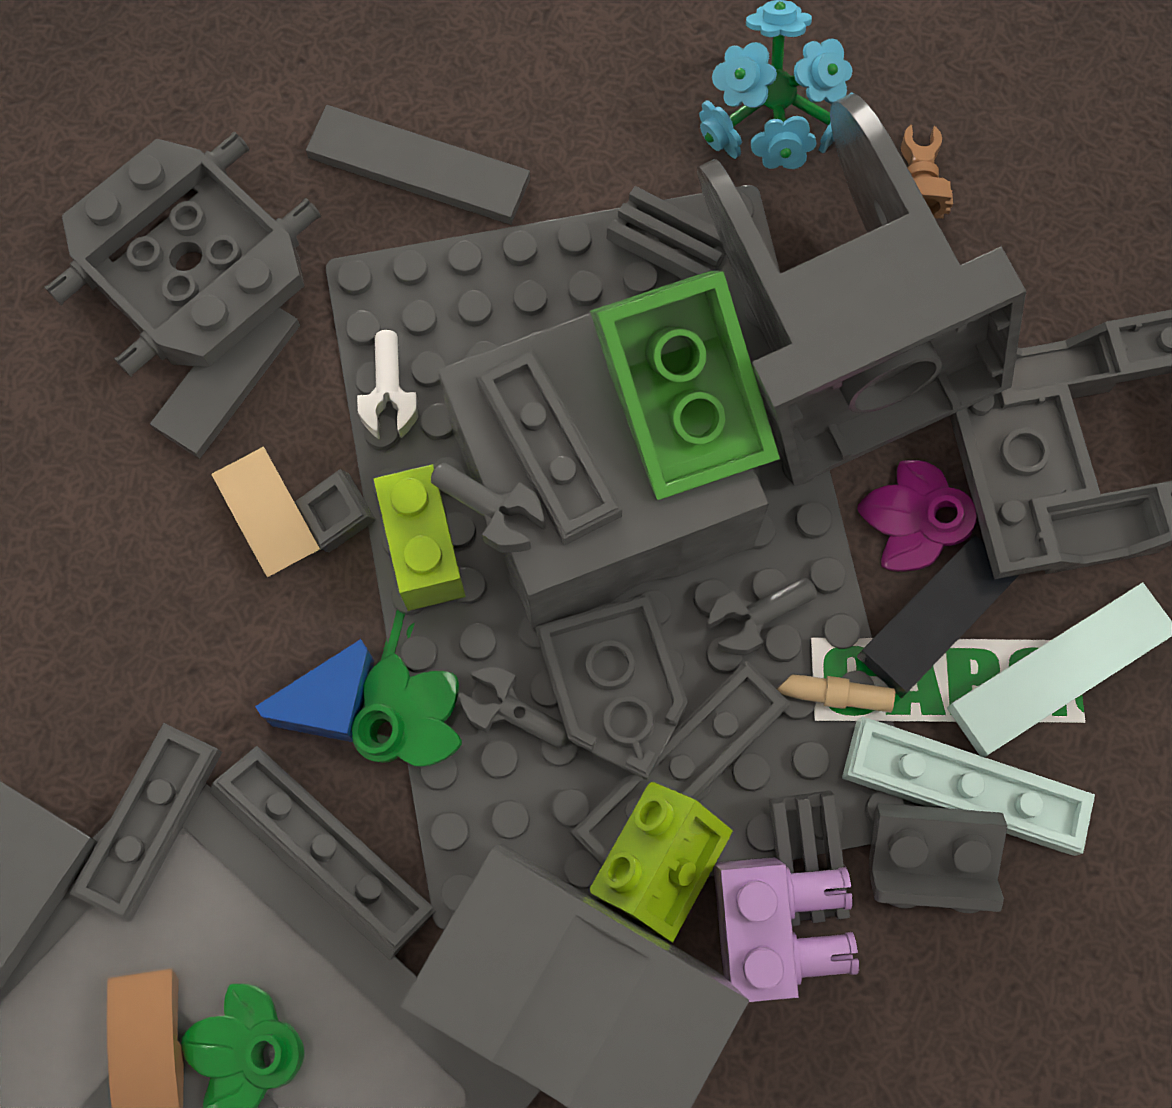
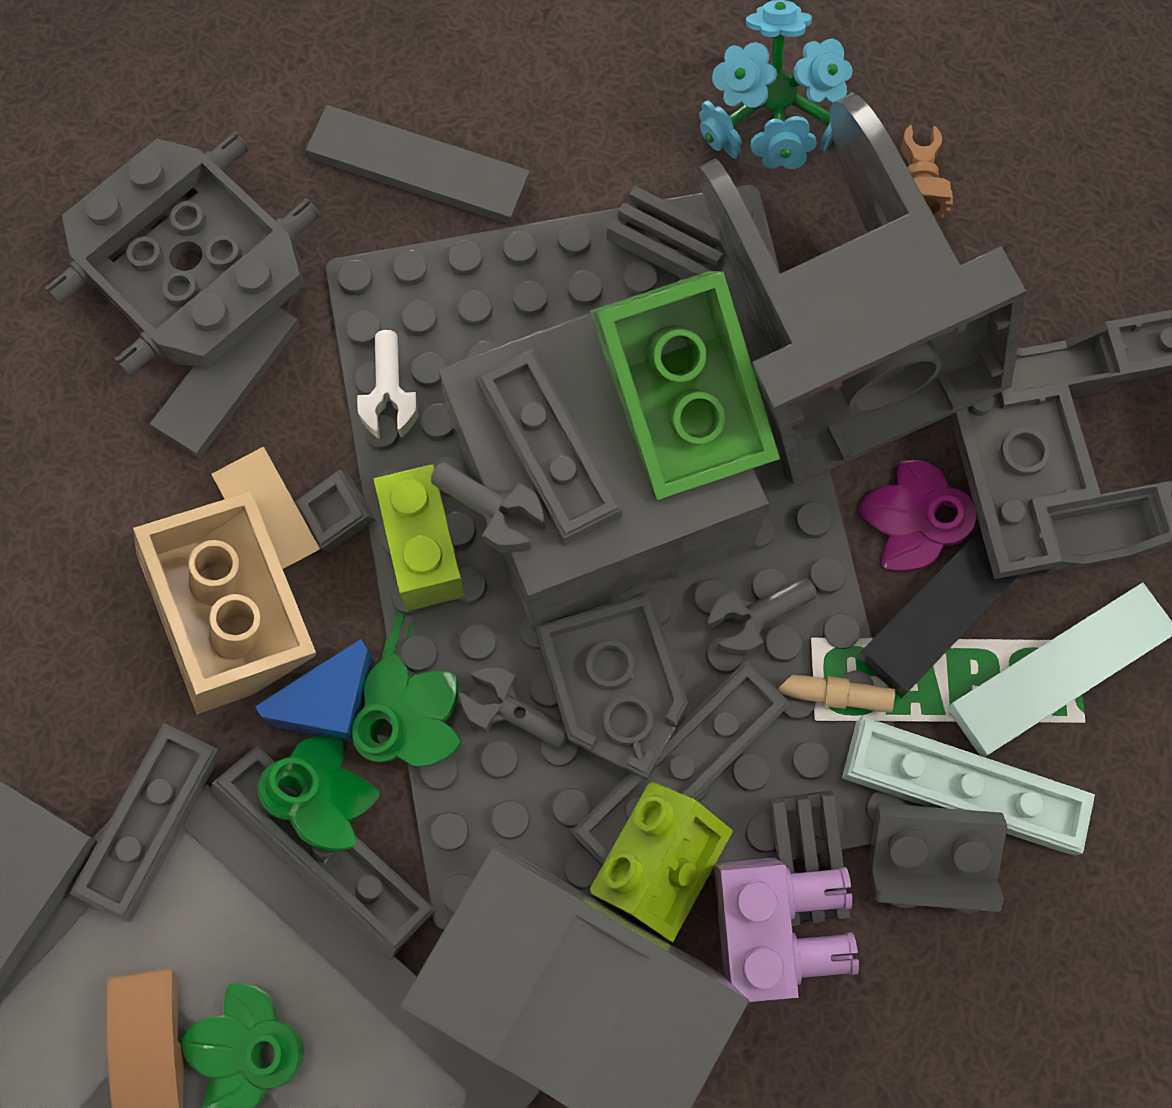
(223, 600): none -> tan slope
(325, 793): none -> green plate

